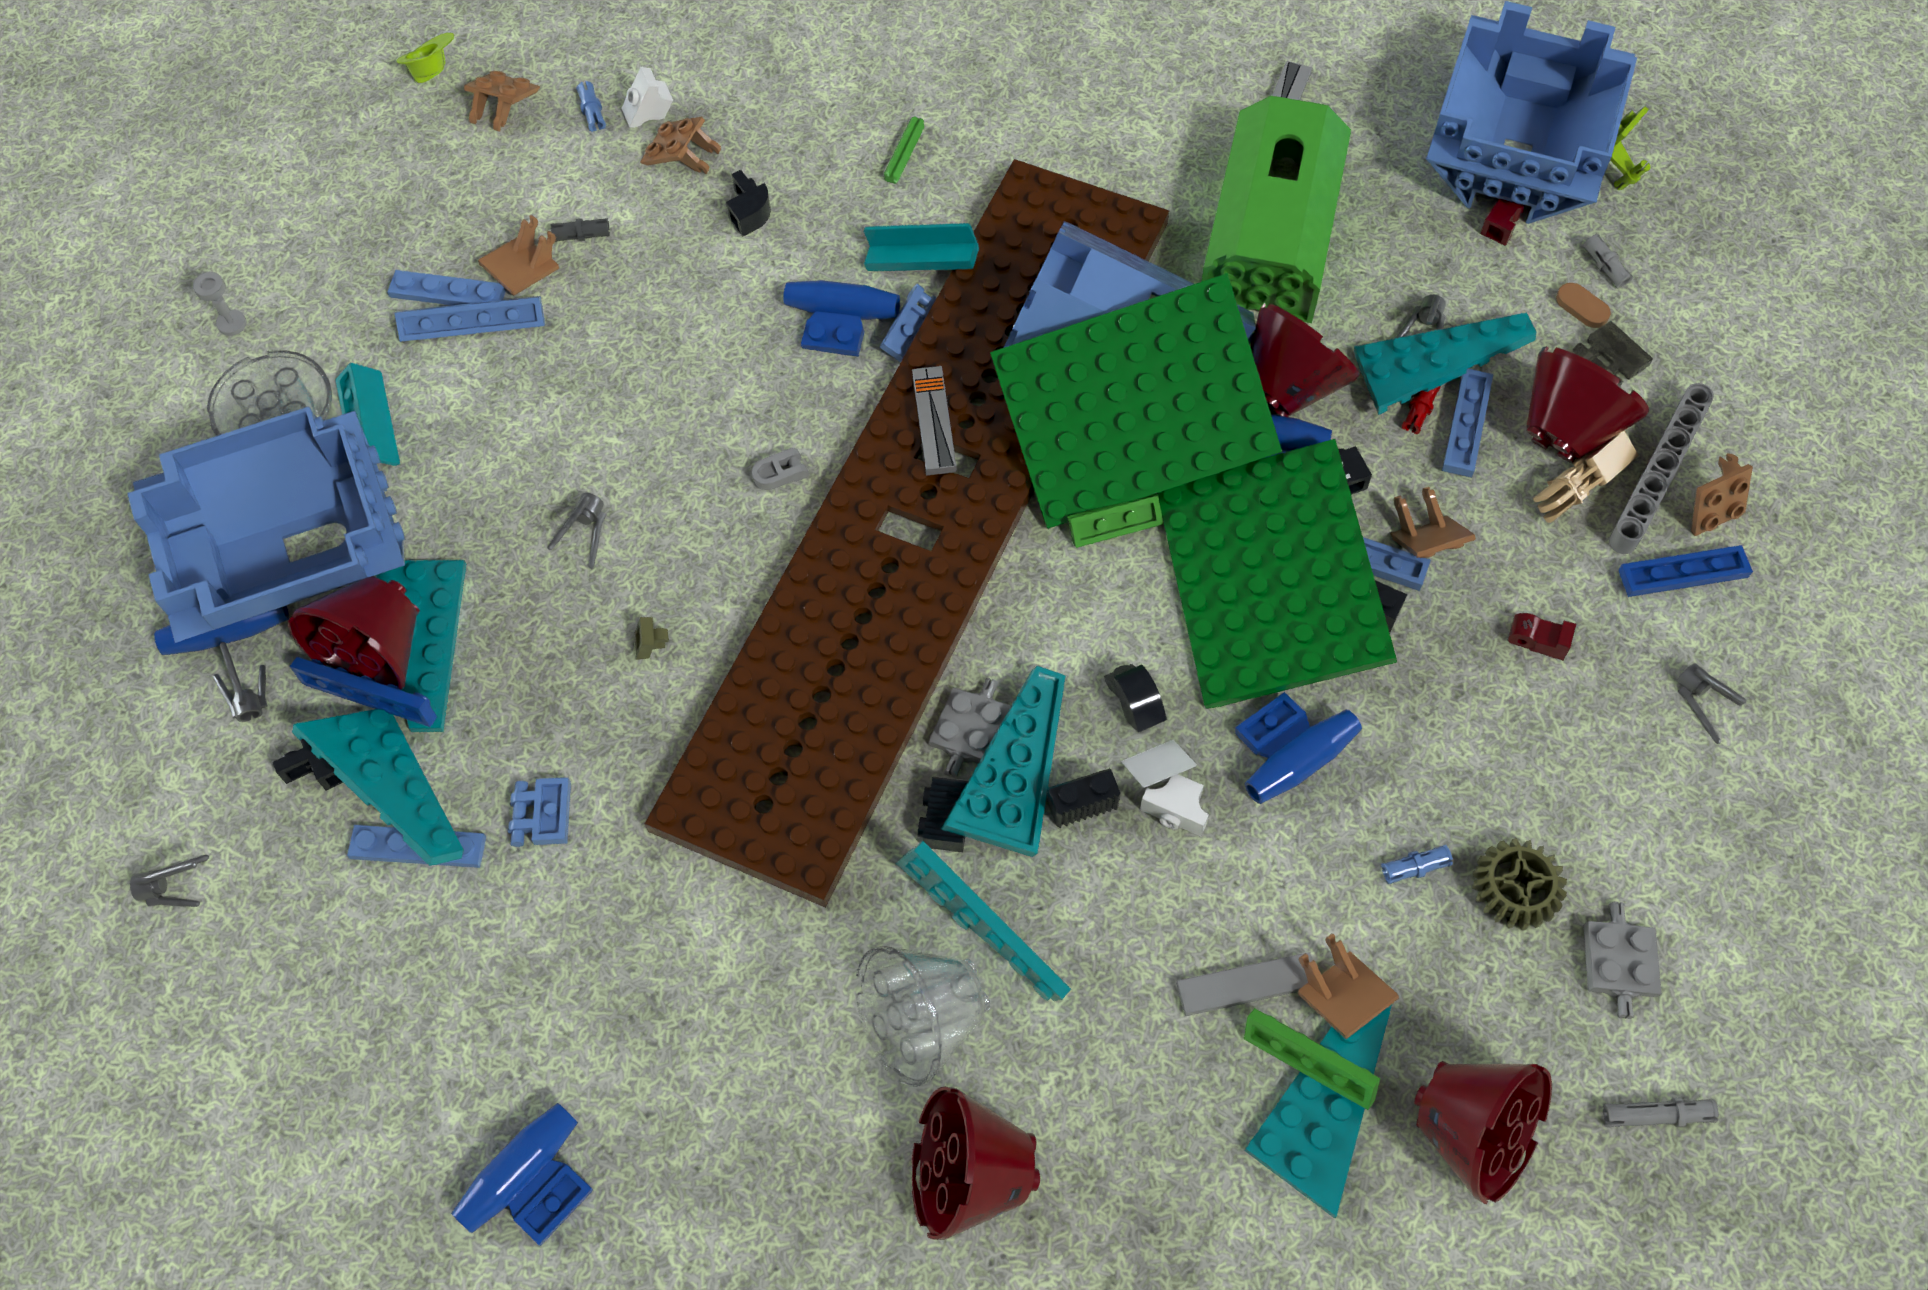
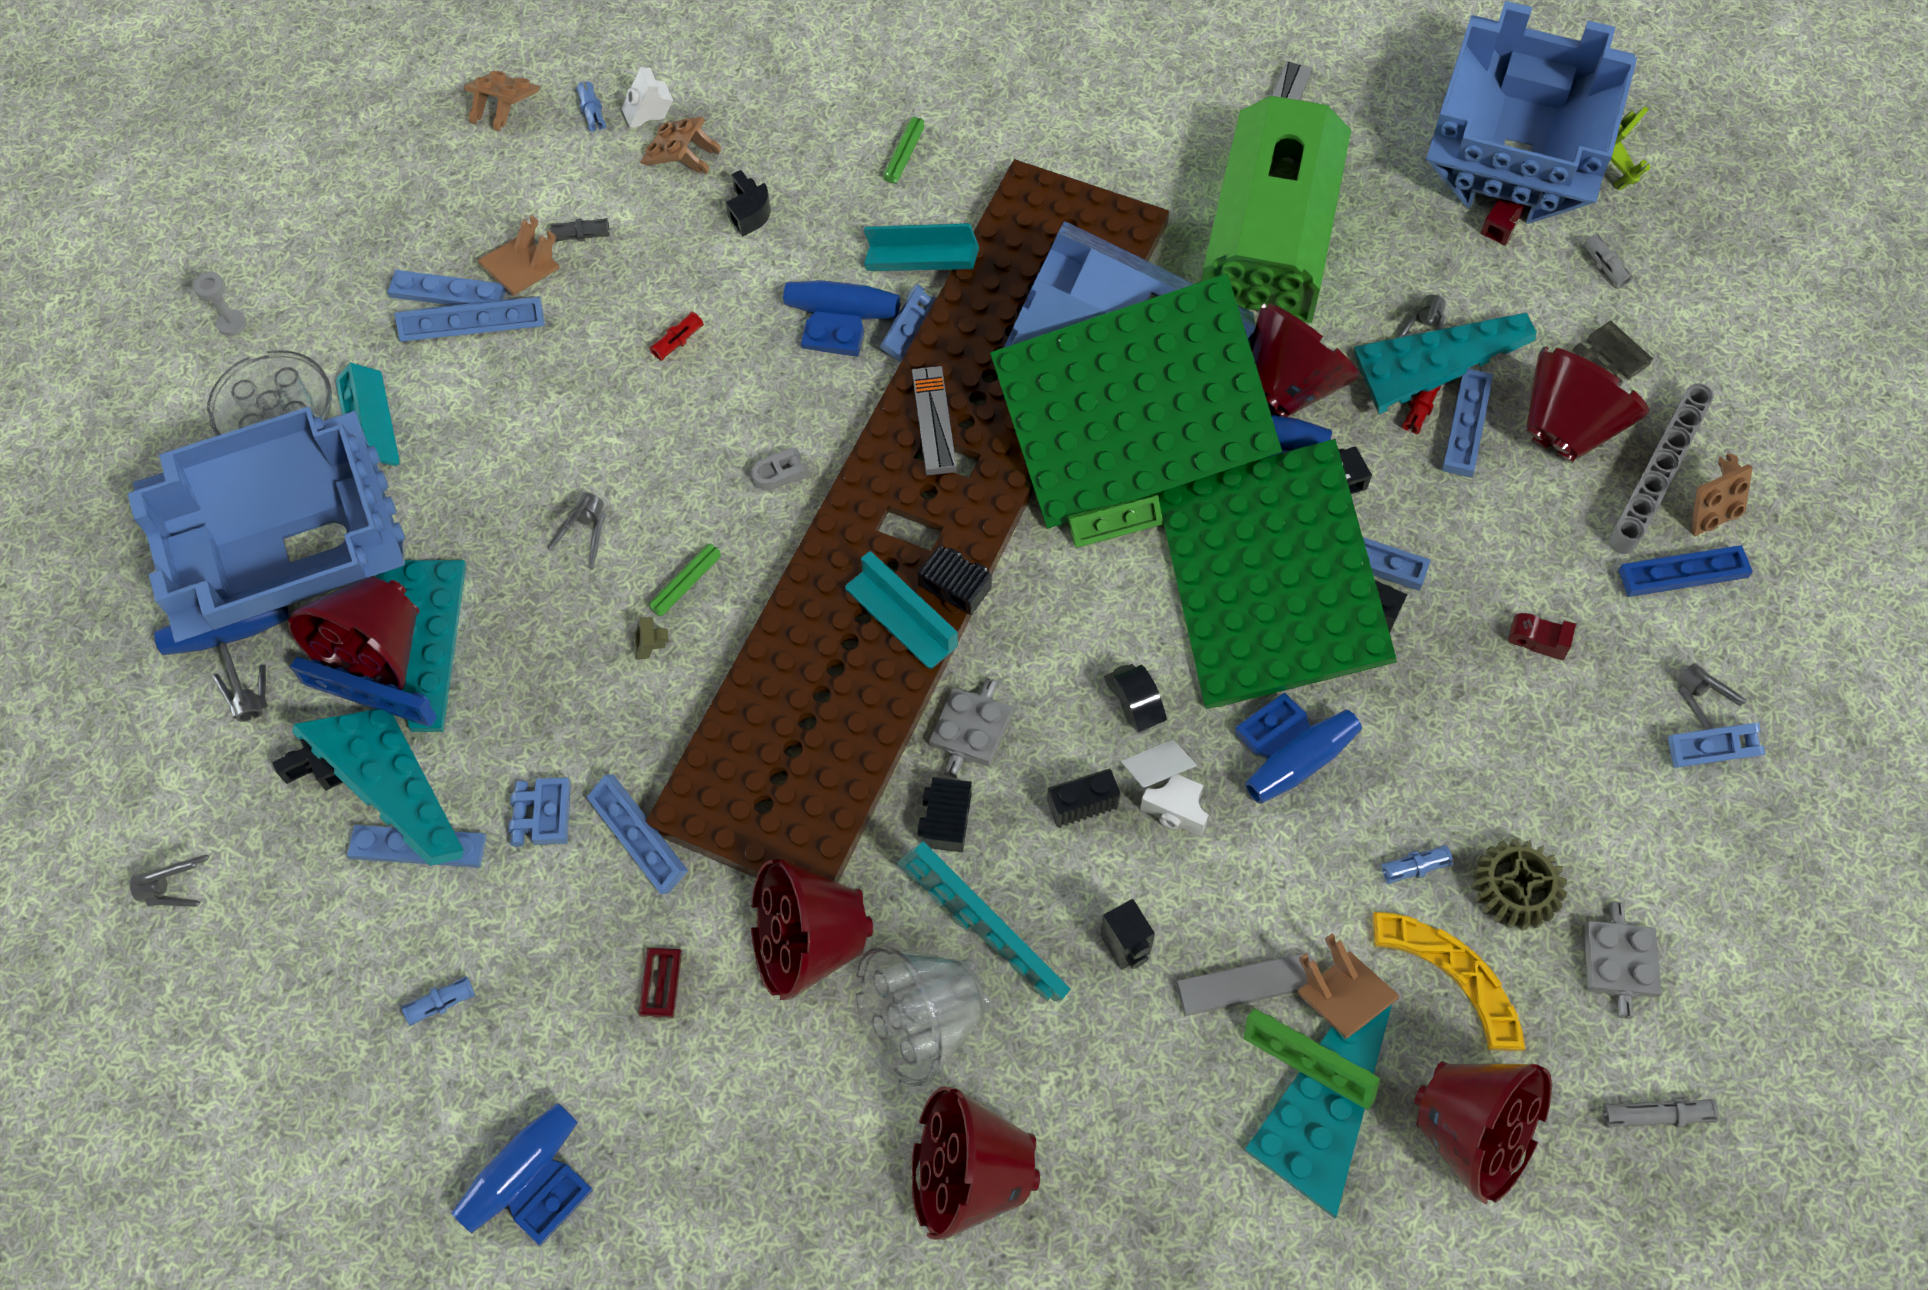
(427, 59): lime piece -> none
(438, 1001): none -> medium blue pin
(638, 838): none -> medium blue plate
(658, 1011): none -> dark red tile
(684, 580): none -> bright green axle
(689, 324): none -> red pin
(804, 927): none -> dark red cone
(902, 612): none -> teal panel
(955, 579): none -> black brick
(1011, 782): teal wing -> none
(1127, 935): none -> black brick
(1430, 538): medium nougat plate -> none
(1463, 966): none -> yellow tile
(1583, 305): medium nougat tile -> none
(1588, 471): tan arm -> none
(1715, 745): none -> medium blue plate

